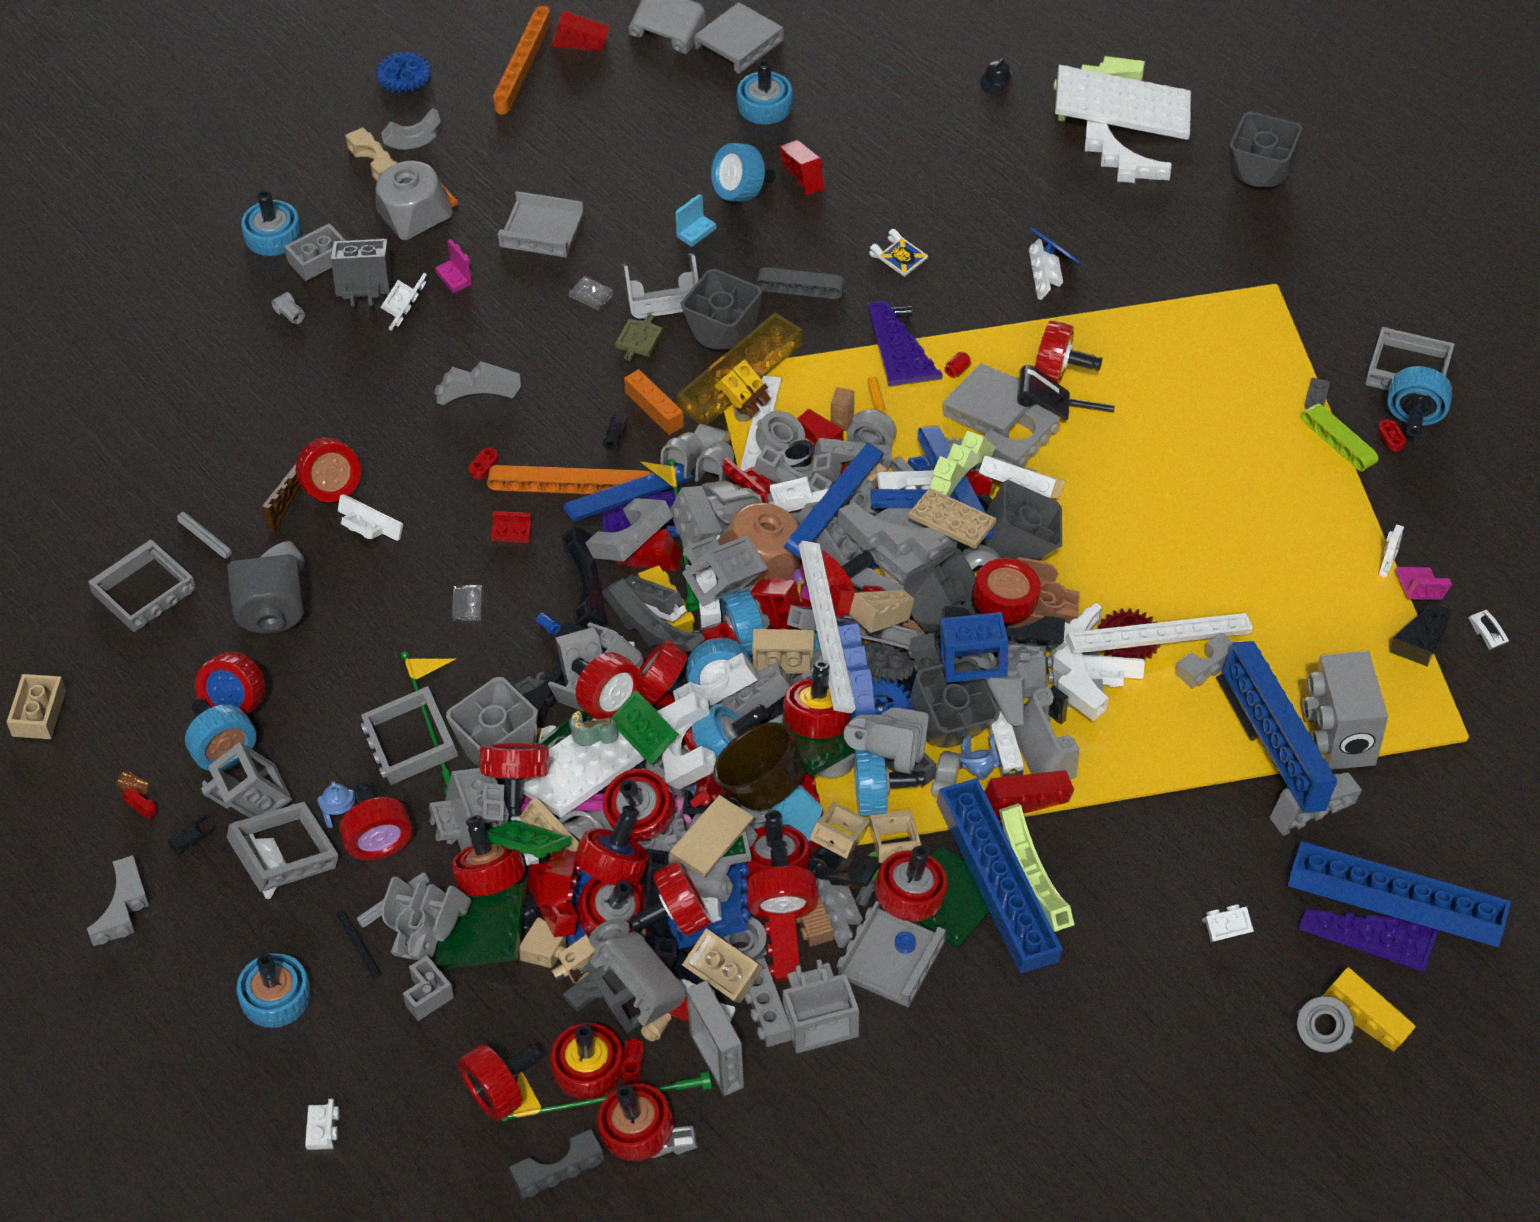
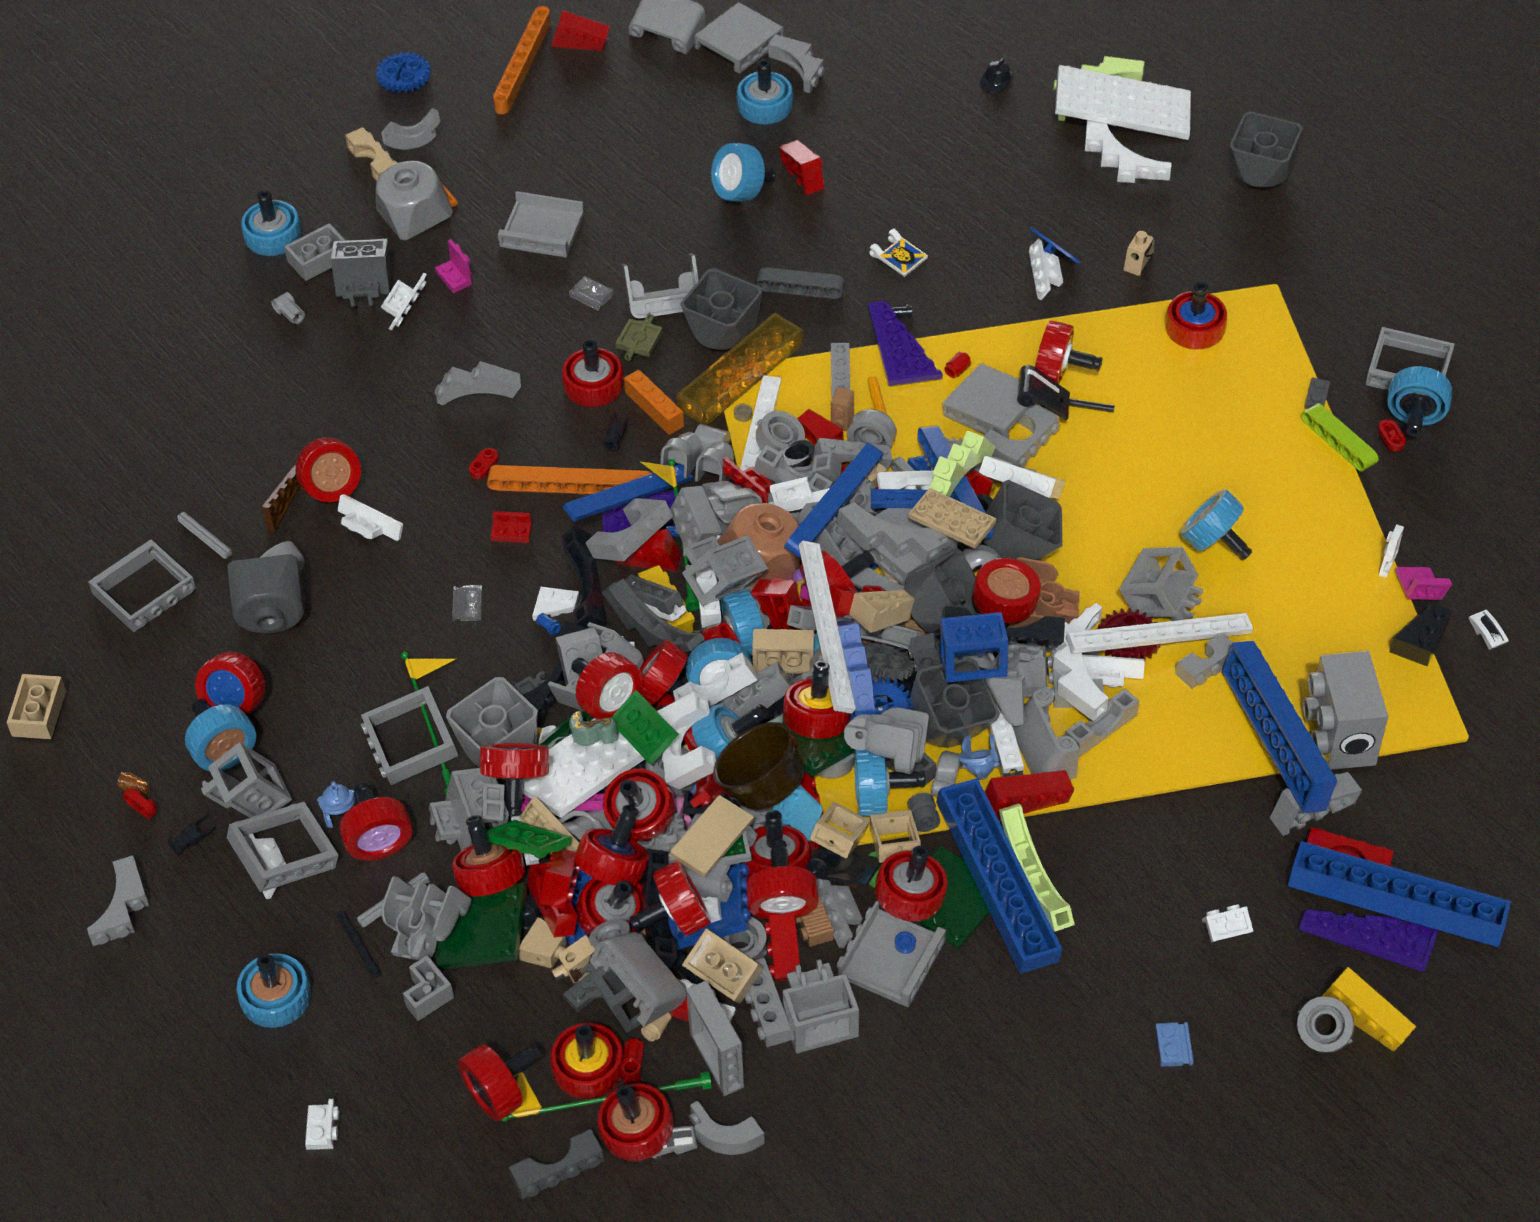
(555, 602): none -> white wing
(592, 376): none -> red wheel
(691, 223): medium azure bracket -> none
(725, 1139): none -> light grey arch
(743, 388): yellow hips -> none
(798, 56): none -> light grey arch
(840, 367): none -> light grey brick
(865, 893): dark grey pin -> none
(923, 811): none -> dark grey wheel
(1058, 708): black tile -> none
(1119, 711): none -> light grey arch
(1141, 246): none -> tan torso
(1162, 591): none -> light grey piece
(1174, 1044): none -> medium blue plate
(1196, 318): none -> red wheel
(1214, 522): none -> dark azure wheel
(1236, 707): black bar -> none
(1350, 846): none -> red arch

